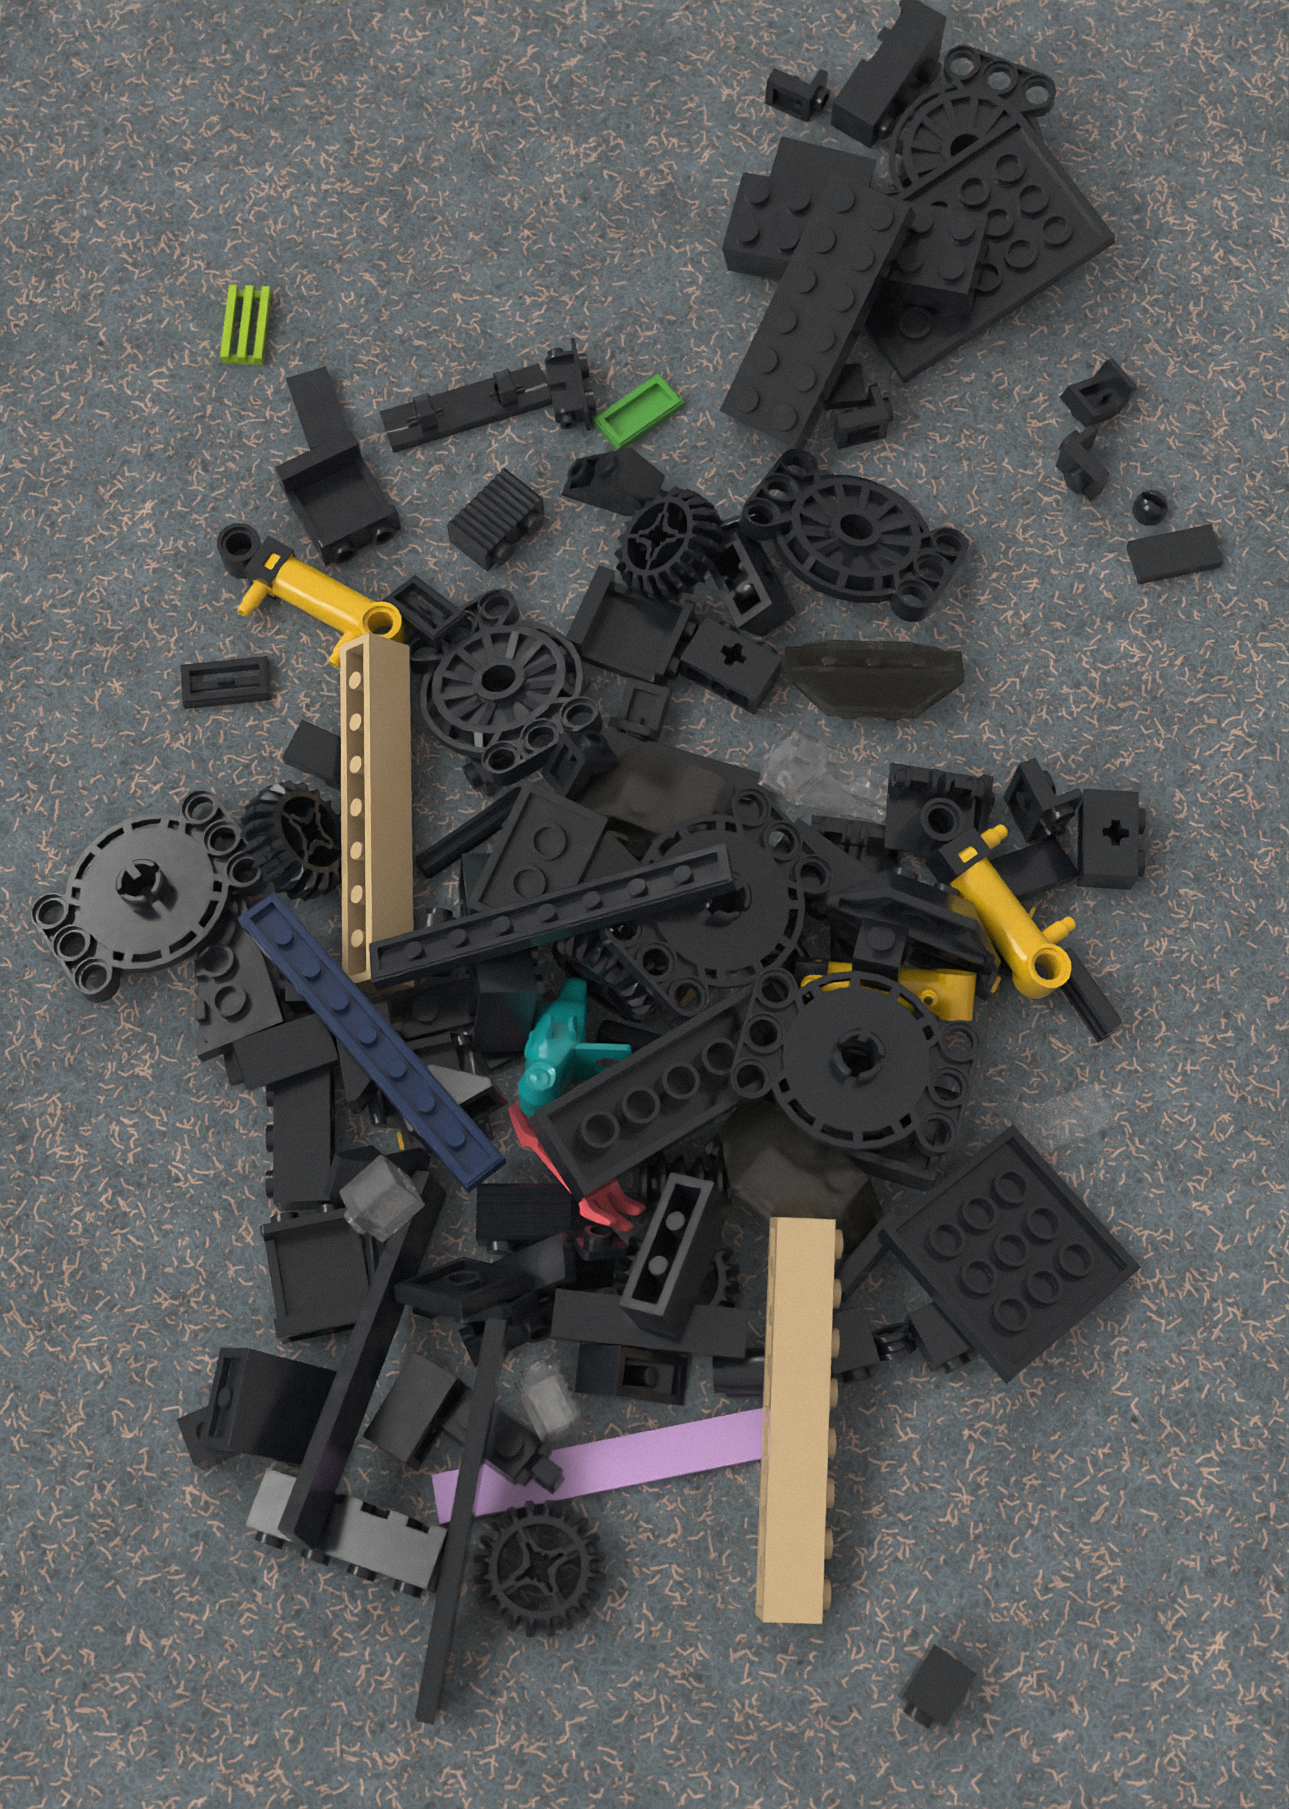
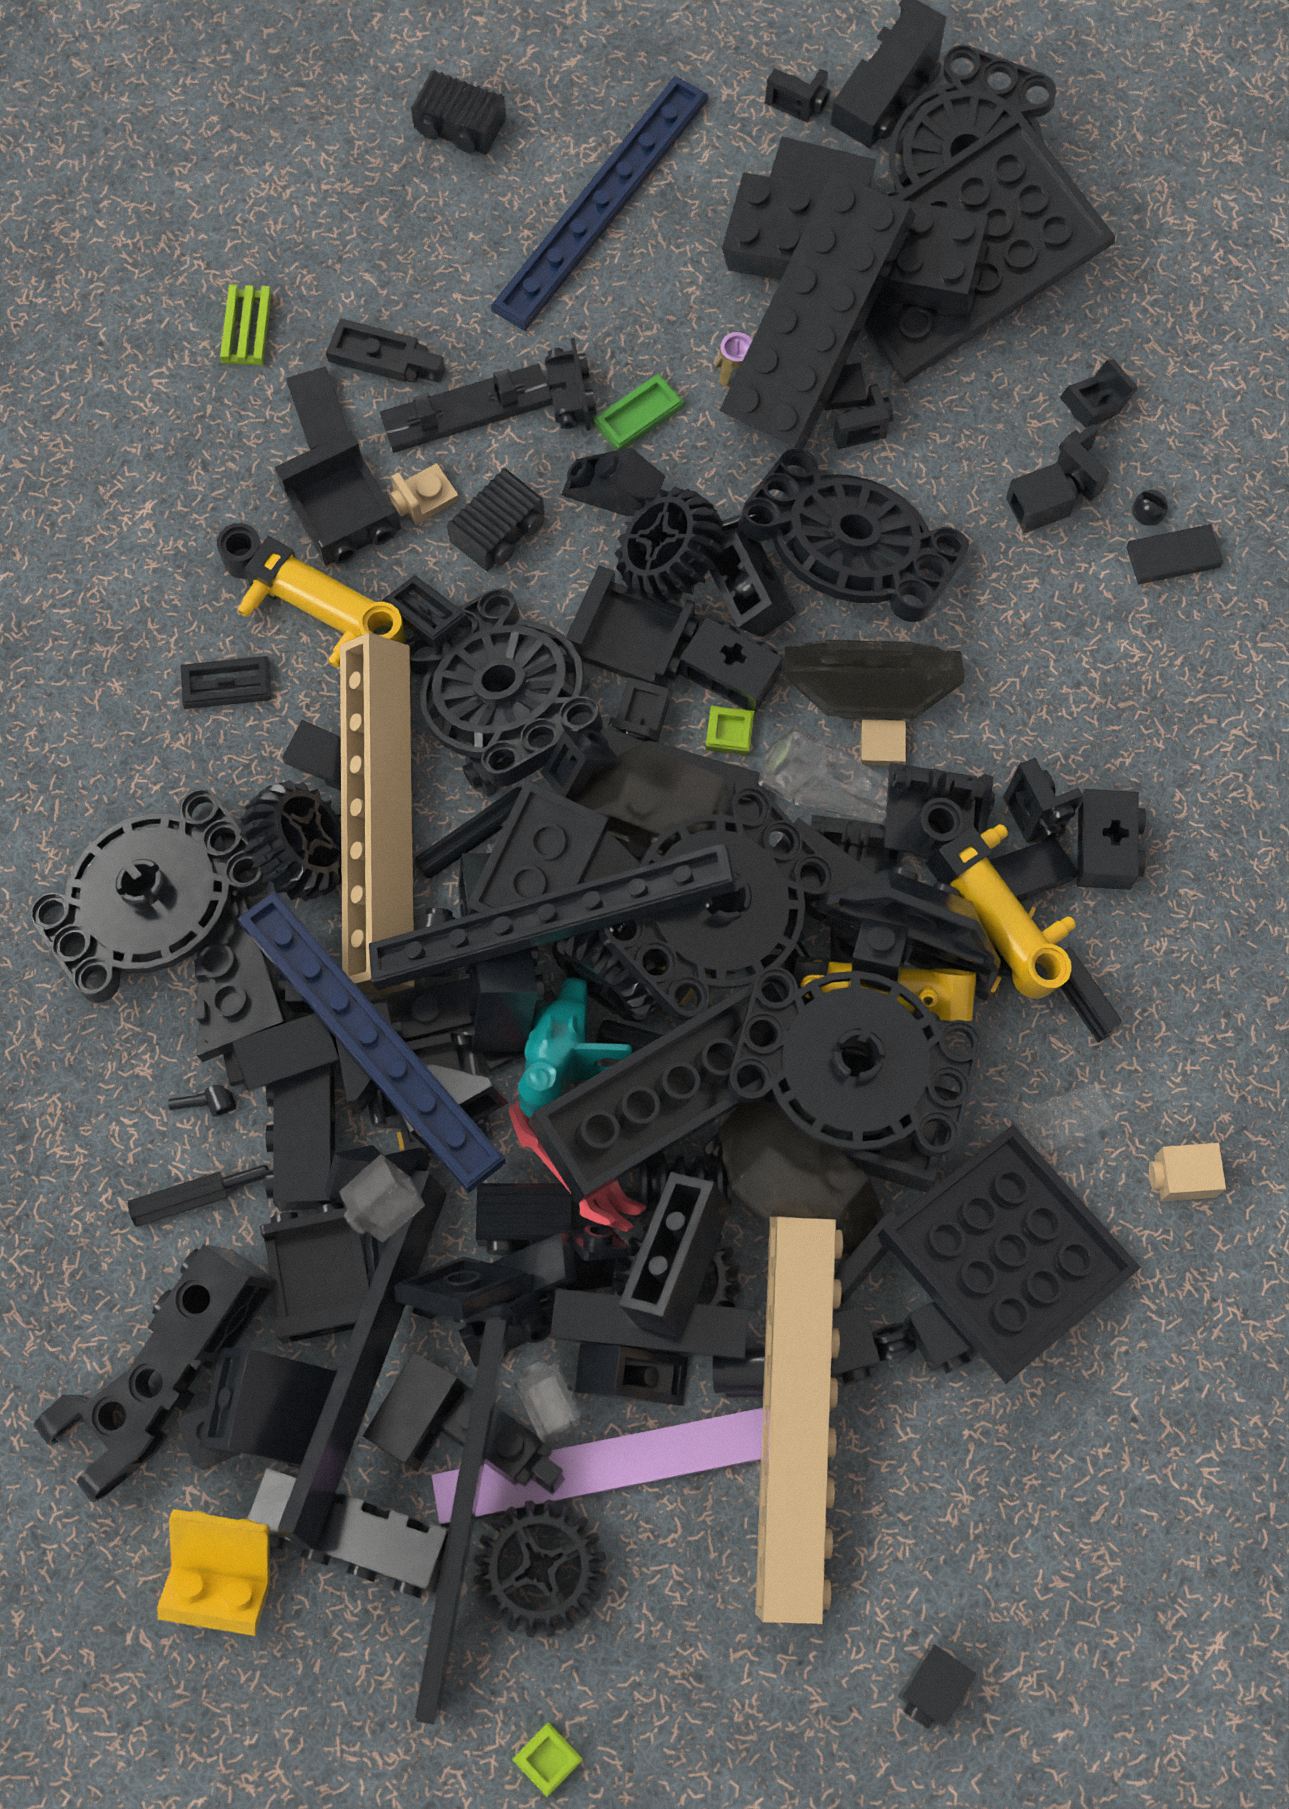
(189, 1195): none -> black axle
(190, 1325): none -> black brick
(216, 1097): none -> black hand
(216, 1572): none -> yellow bracket
(383, 353): none -> black hinge
(422, 494): none -> tan bracket
(458, 113): none -> black brick
(547, 1759): none -> lime tile
(599, 203): none -> dark blue tile
(729, 730): none -> lime tile
(732, 351): none -> lavender piece
(882, 742): none -> tan tile
(1041, 497): none -> black brick
(1188, 1172): none -> tan brick

